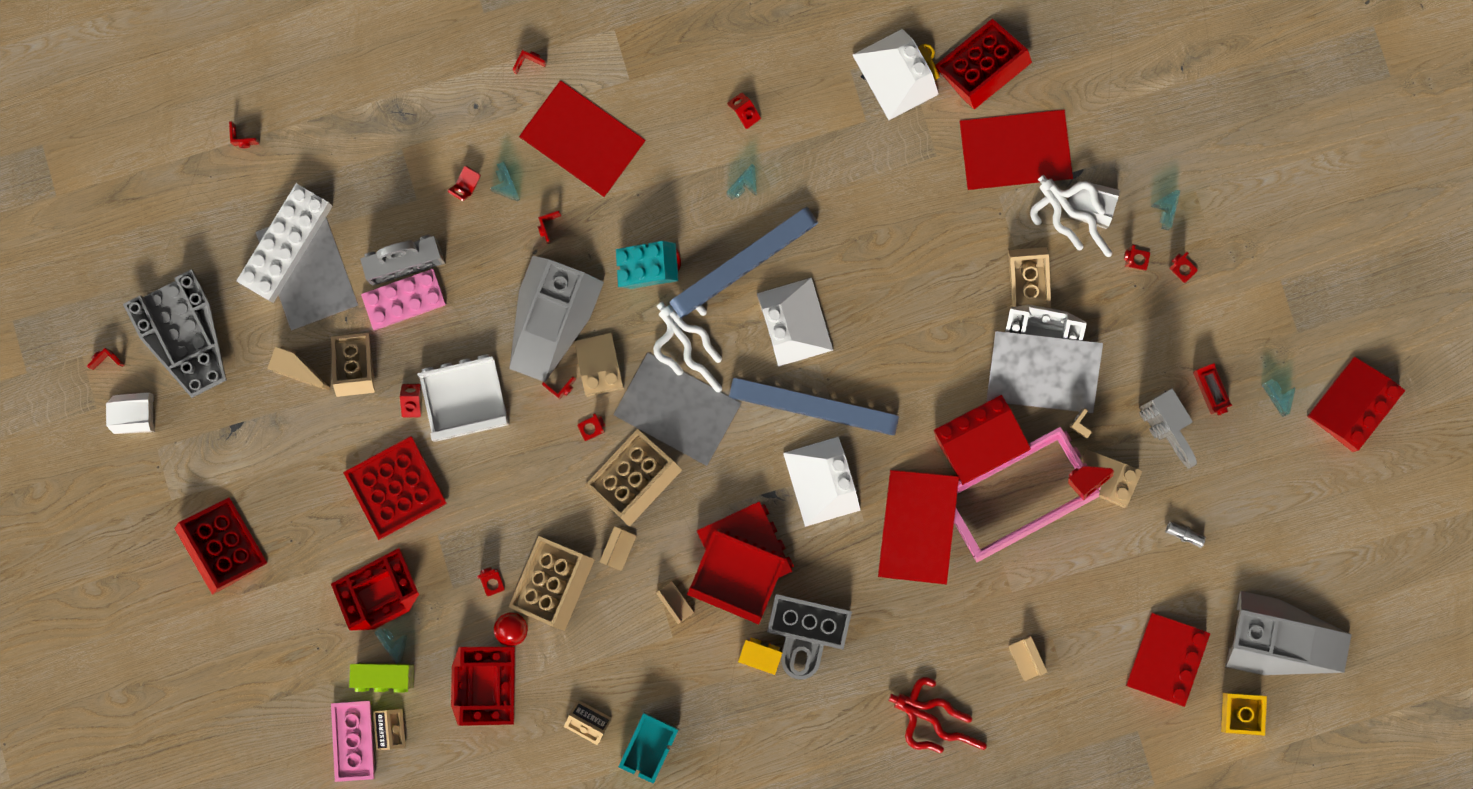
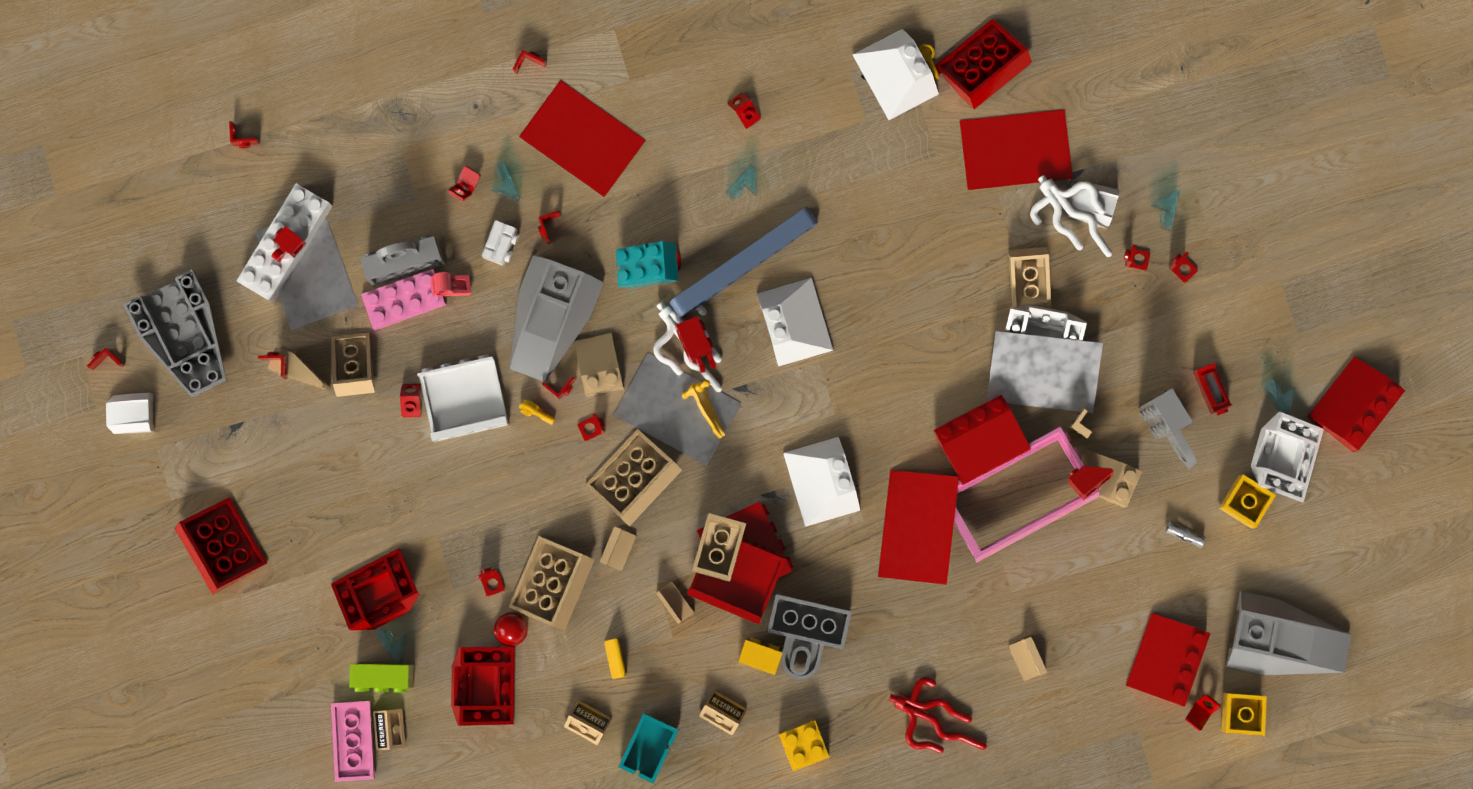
(275, 356): none -> red bracket
(288, 243): none -> red brick
(395, 488): red plate -> none
(450, 285): none -> coral plate
(500, 243): none -> white brick
(529, 408): none -> yellow plate
(615, 658): none -> yellow slope
(695, 342): none -> red hinge
(701, 396): none -> yellow piece
(719, 547): none -> tan slope
(723, 712): none -> tan panel
(803, 745): none -> yellow brick
(814, 406): sand blue beam -> none
(1201, 712): none -> red bracket
(1247, 501): none -> yellow brick
(1286, 455): none -> white slope

